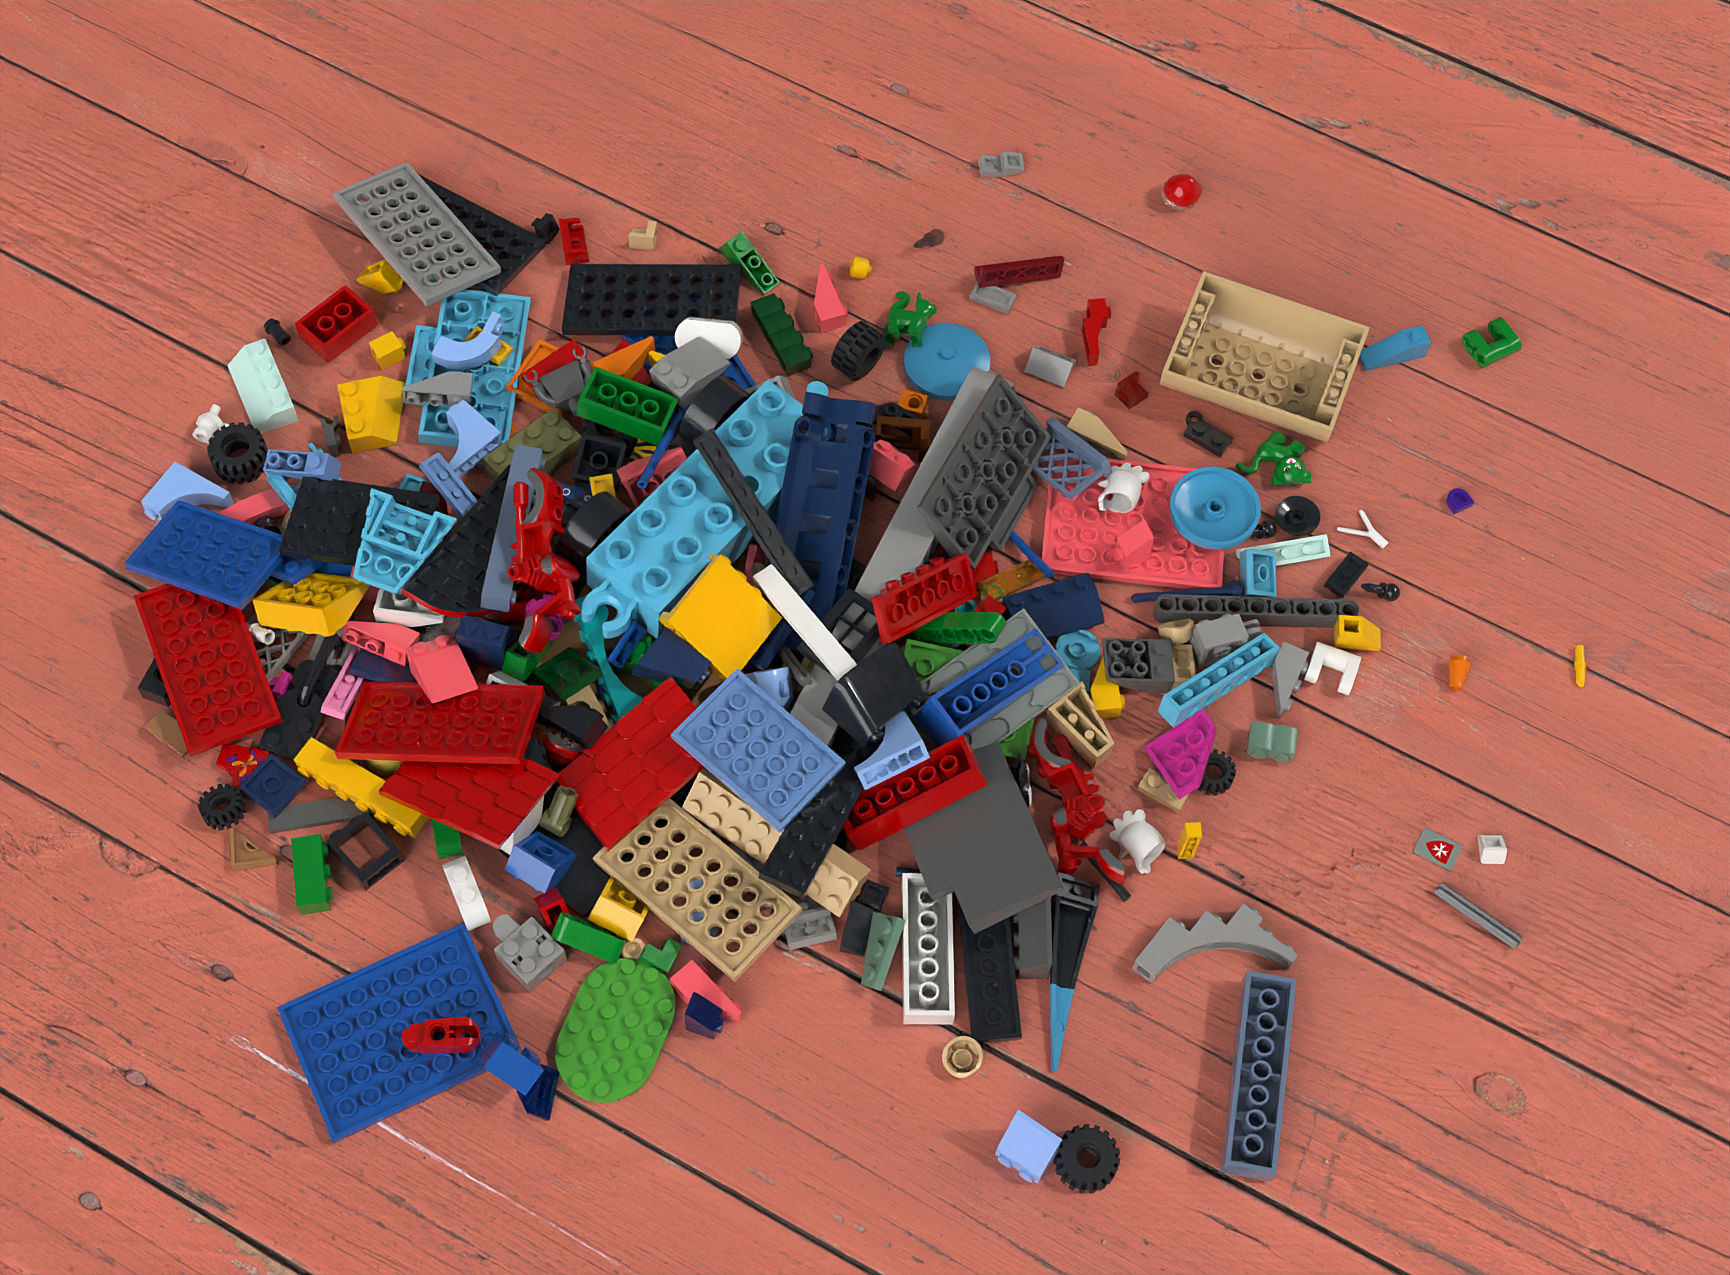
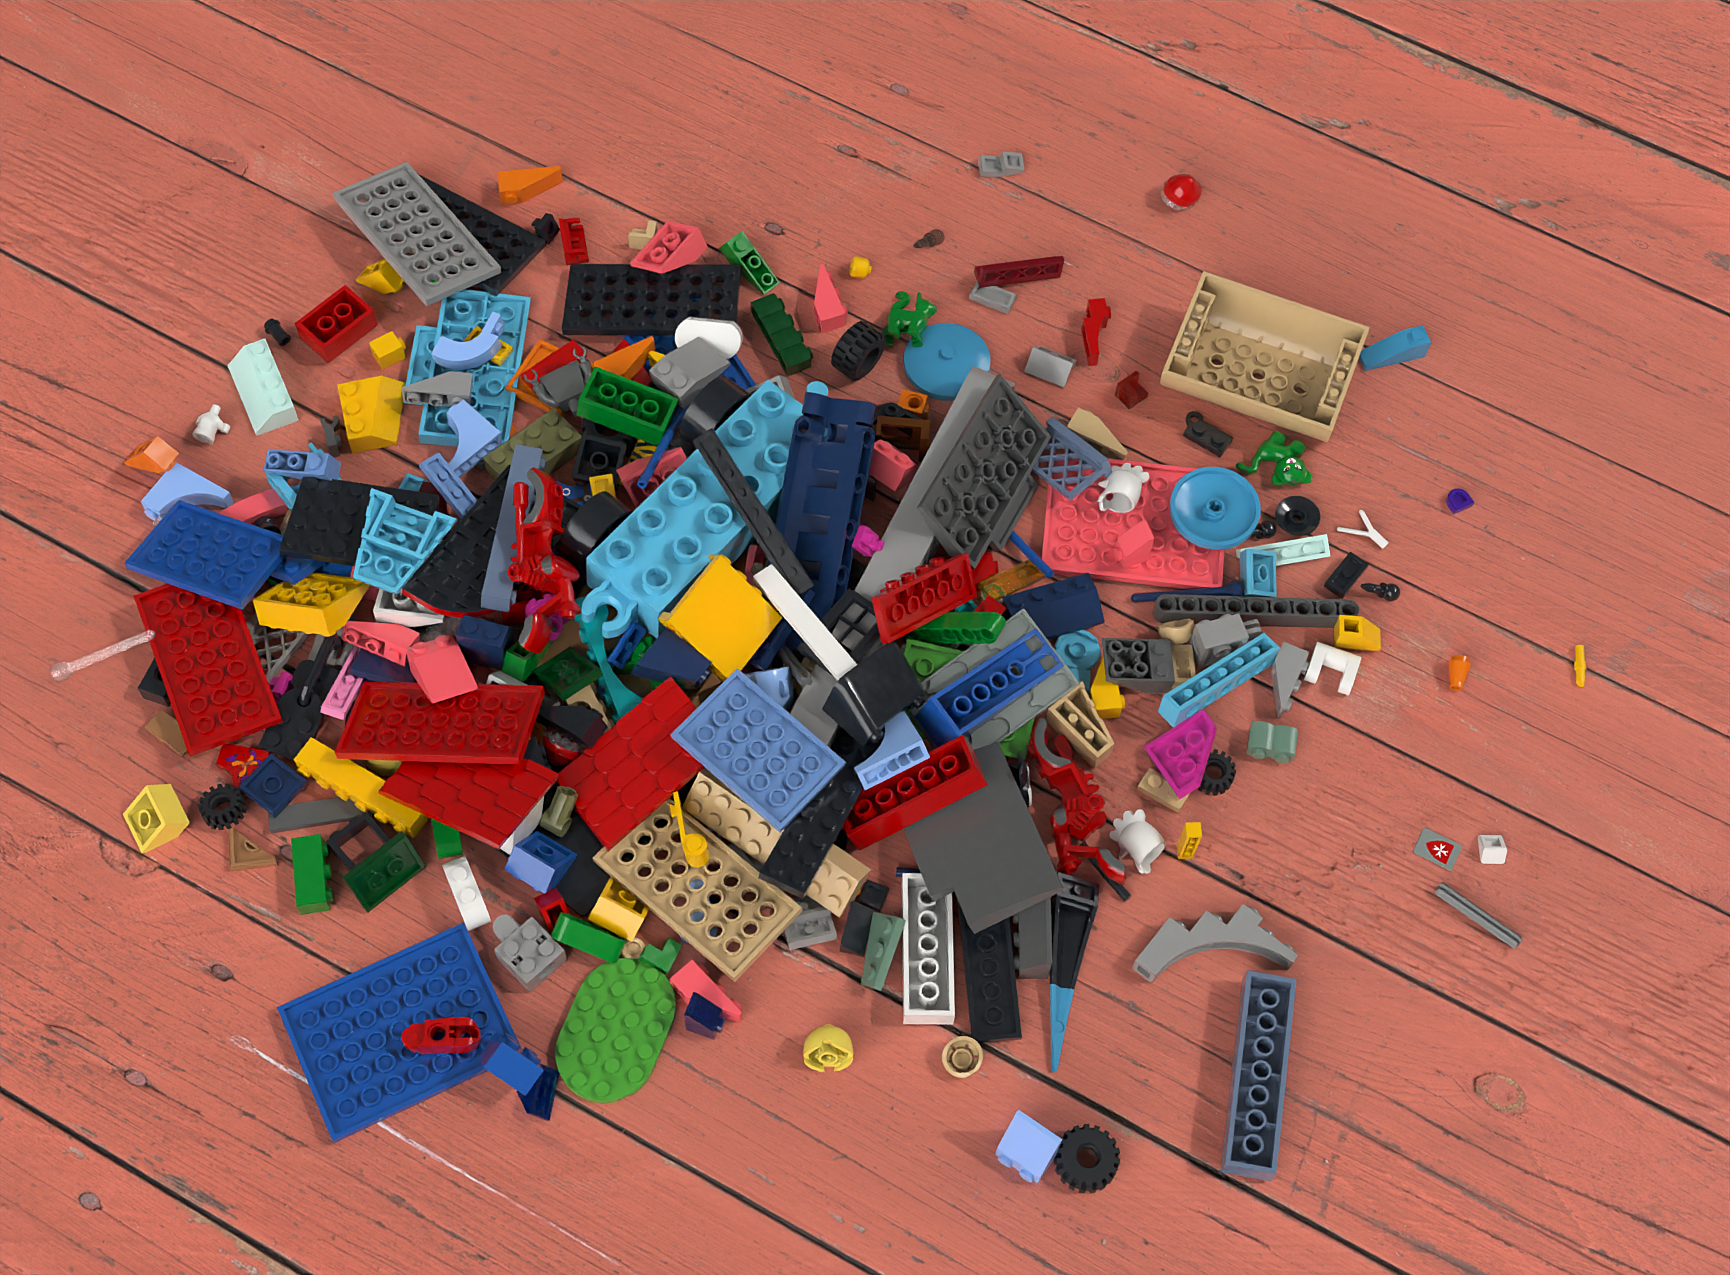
(63, 670): none -> clear piece
(153, 456): none -> orange slope
(155, 817): none -> light yellow slope
(234, 438): black tyre -> none
(261, 634): white pin -> none
(384, 871): none -> dark green tile
(524, 184): none -> orange slope
(671, 248): none -> coral slope
(693, 845): none -> yellow door
(828, 1048): none -> light yellow cylinder
(867, 541): none -> dark pink tile
(1485, 354): green connector -> none

